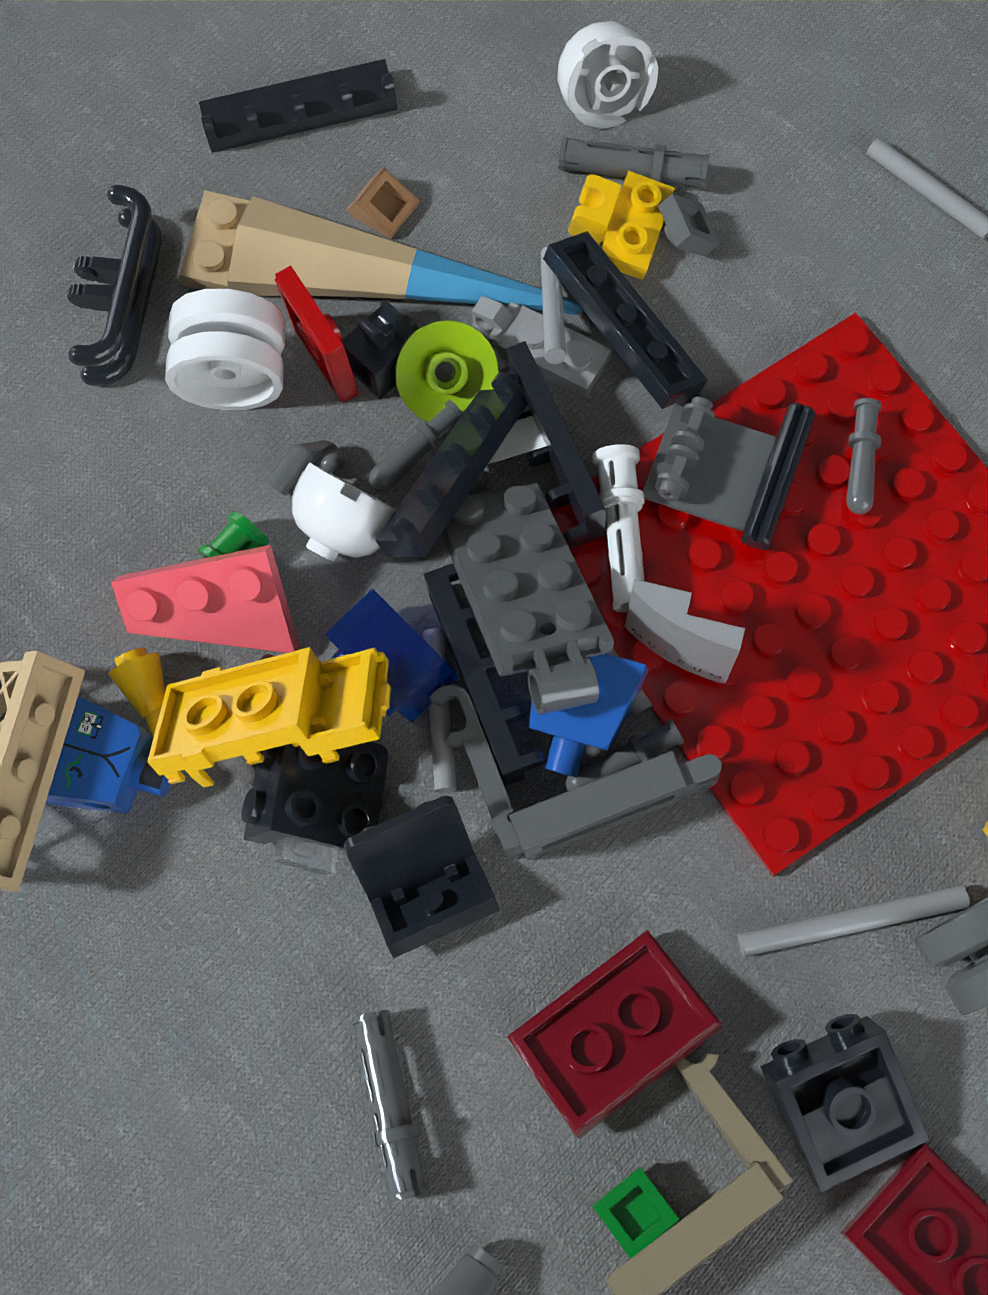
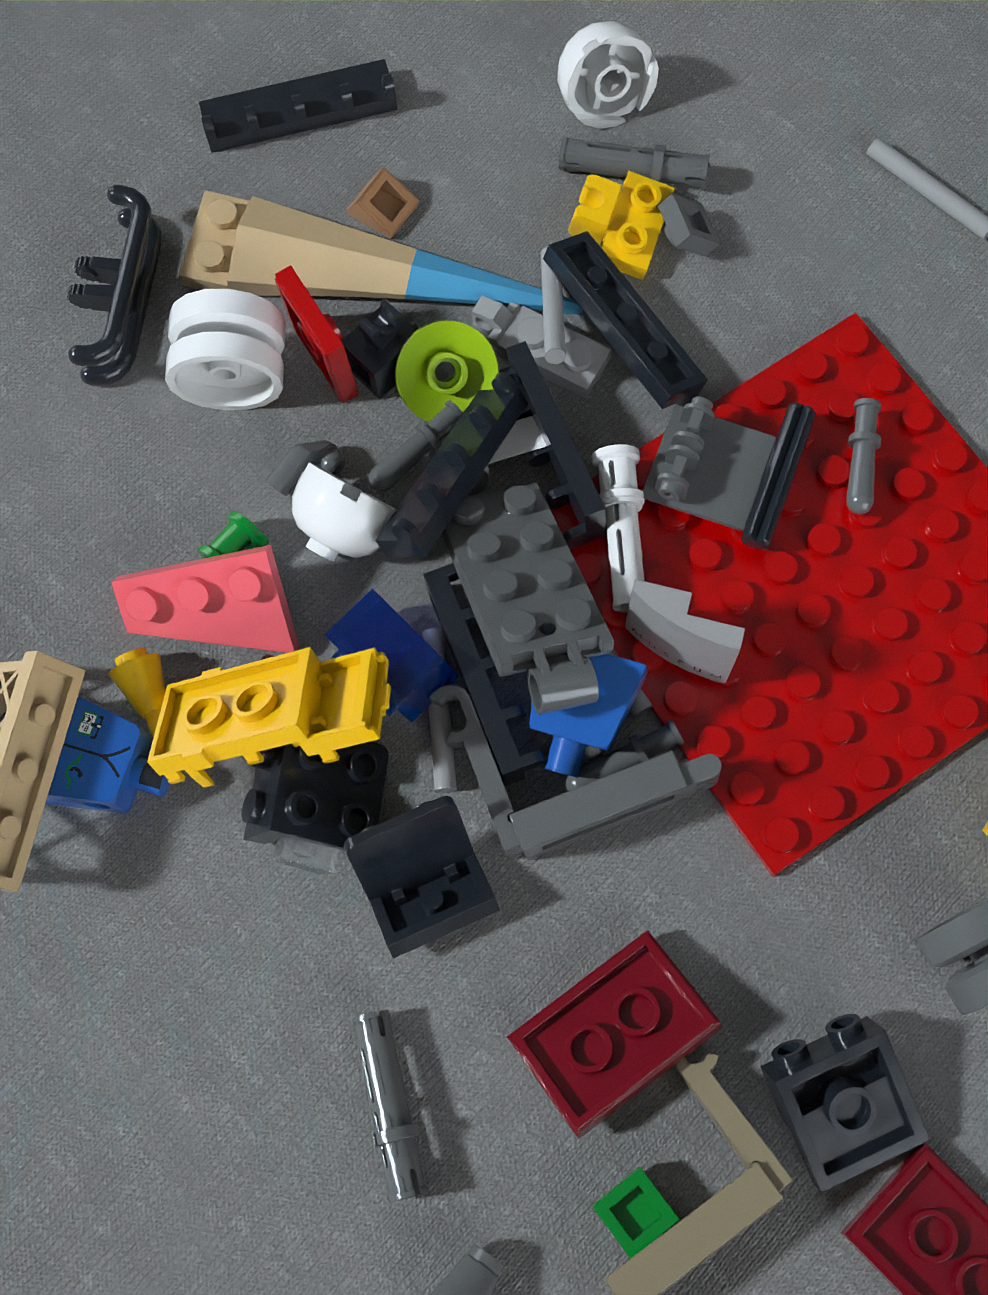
(853, 920): light grey bar -> none

